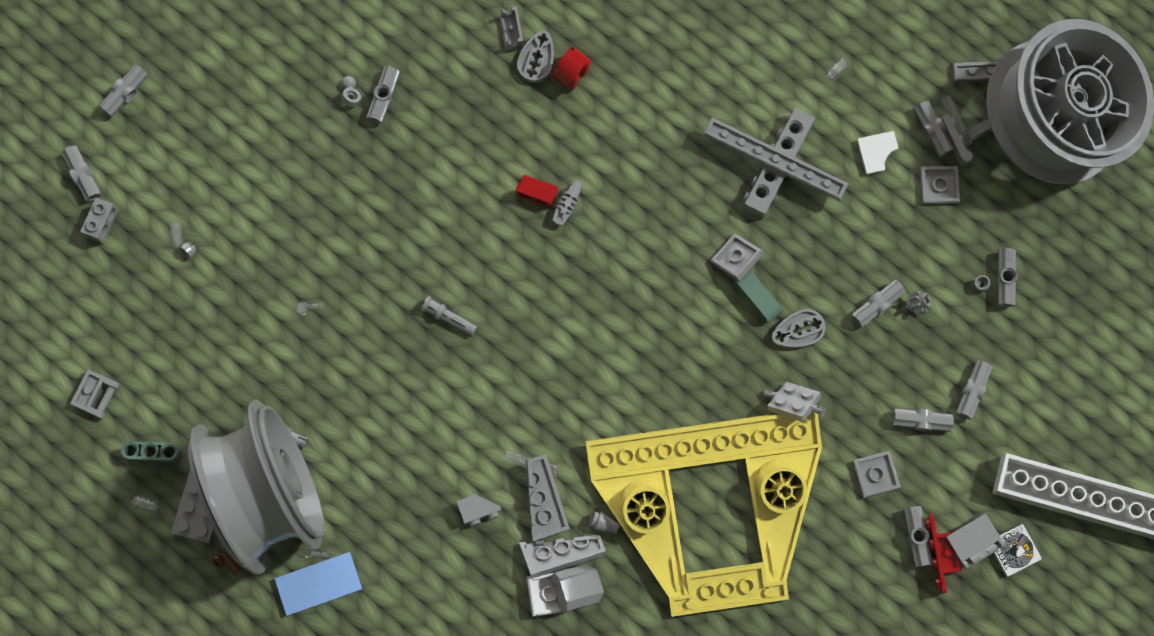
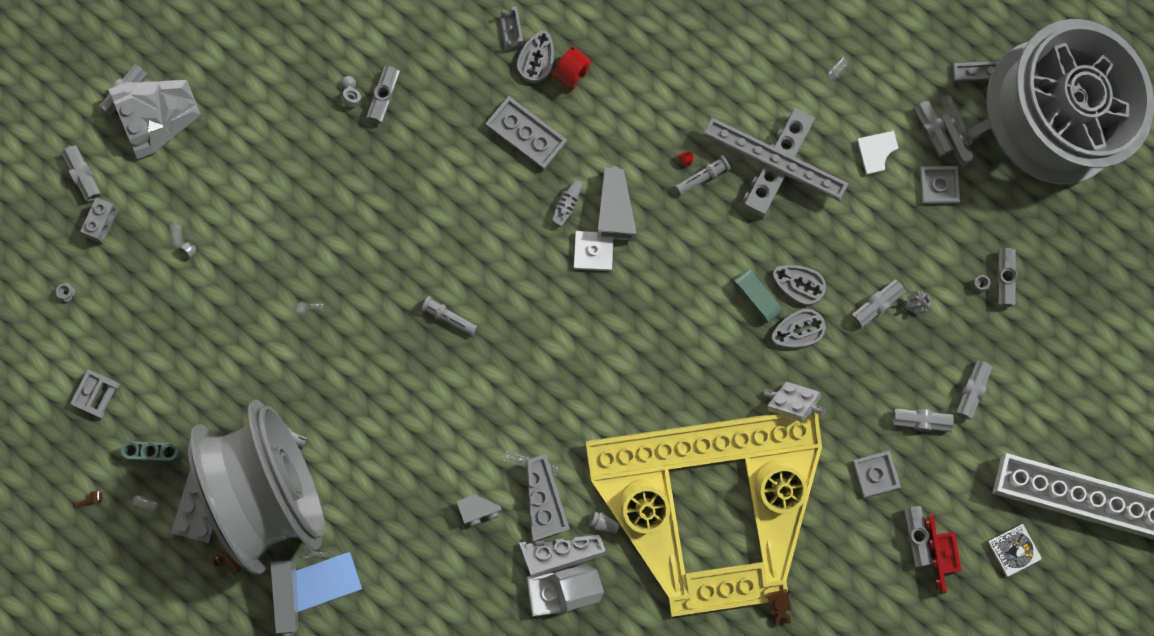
(60, 292): none -> light grey plate
(96, 497): none -> reddish brown hand
(154, 112): none -> light grey wedge
(285, 593): none -> light grey slope
(526, 132): none -> light grey plate
(536, 191): red panel -> none
(592, 252): none -> white plate
(616, 213): none -> light grey slope
(686, 157): none -> red hinge
(710, 171): none -> light grey pin
(737, 257): light grey tile -> none
(779, 604): none -> reddish brown plate
(796, 294): none -> light grey piece
(975, 541): light grey piece -> none

